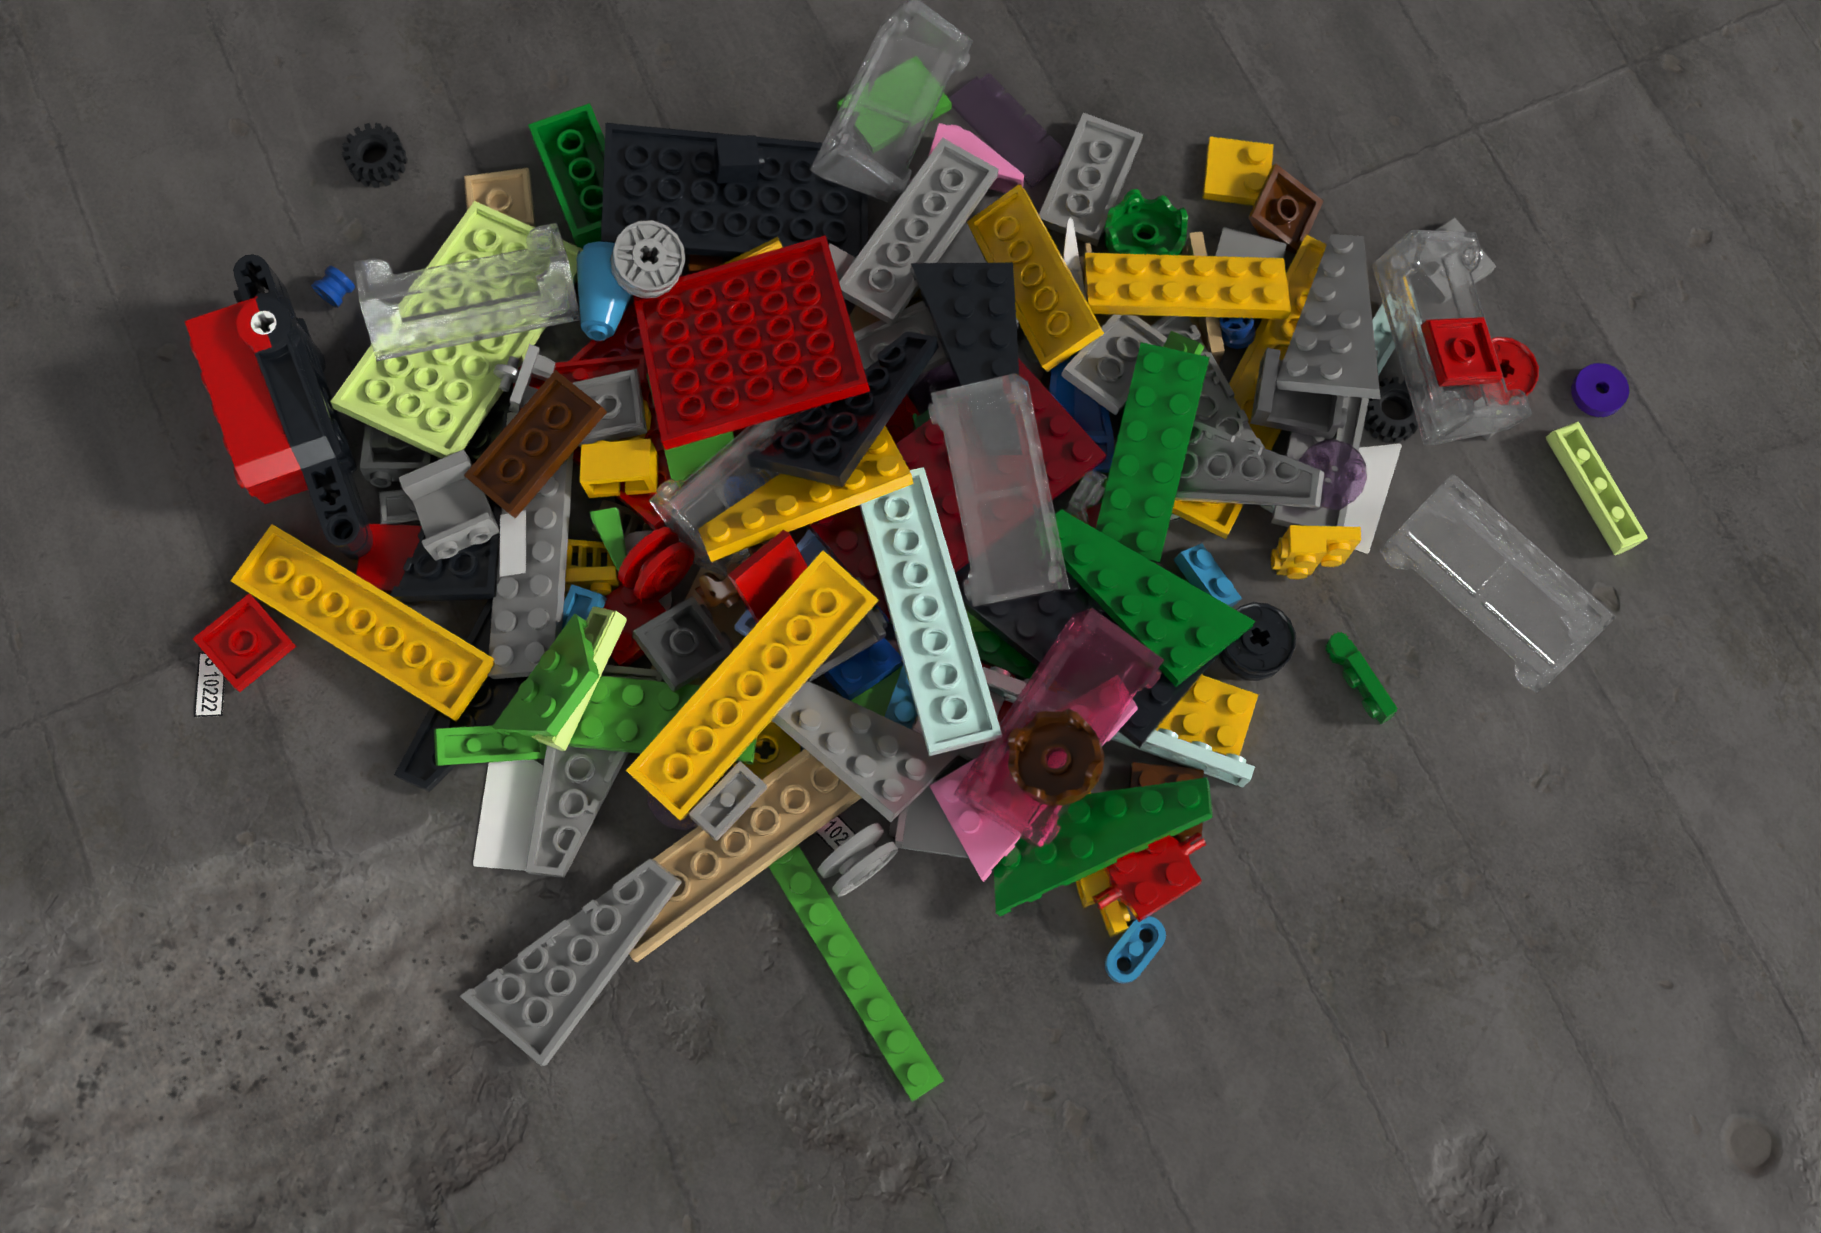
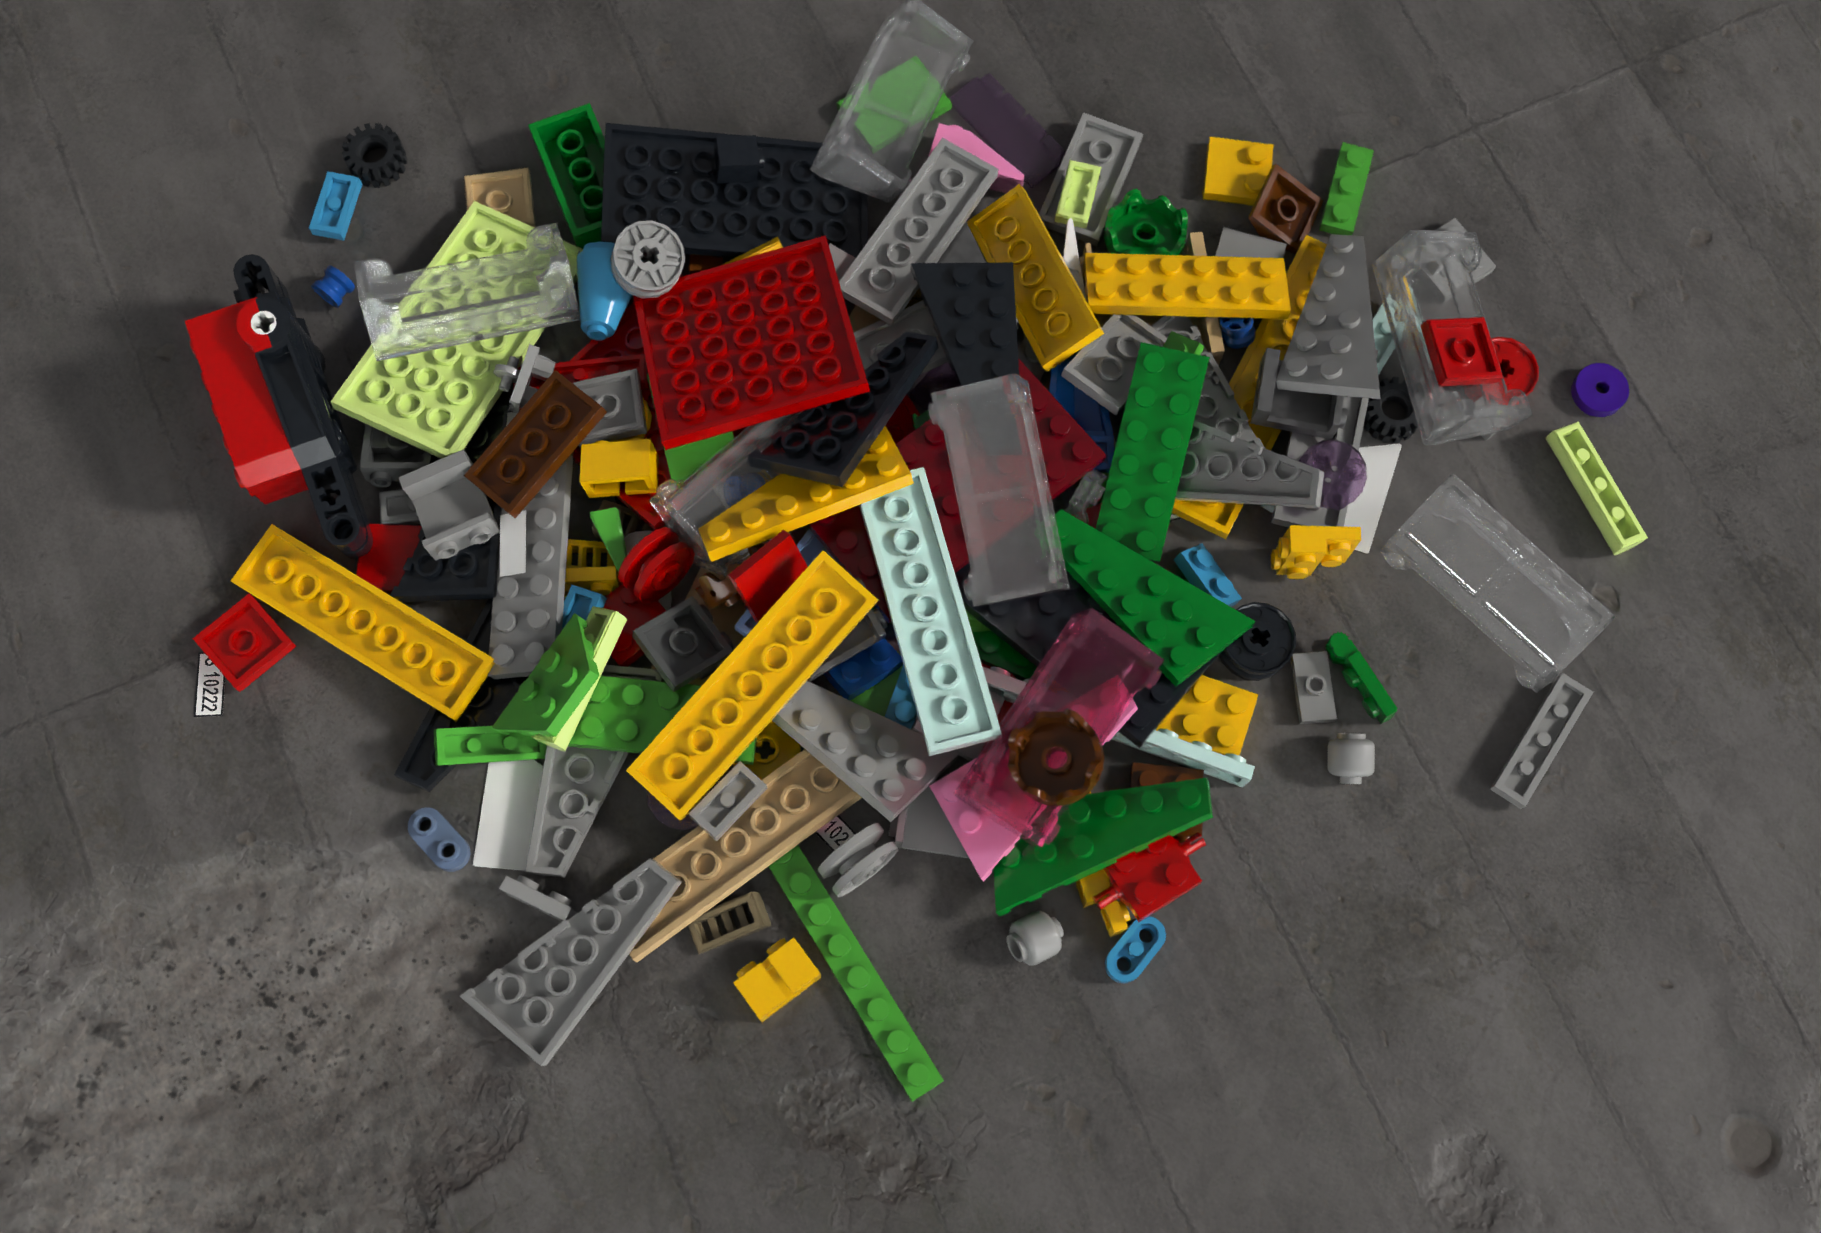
(335, 205): none -> dark azure plate
(437, 838): none -> sand blue plate
(526, 892): none -> light grey plate
(758, 912): none -> dark tan slope
(776, 979): none -> yellow piece
(1035, 938): none -> light grey head
(1078, 193): none -> yellowish green plate
(1313, 687): none -> light grey plate
(1346, 189): none -> bright green plate
(1351, 757): none -> light grey head
(1541, 741): none -> light grey plate

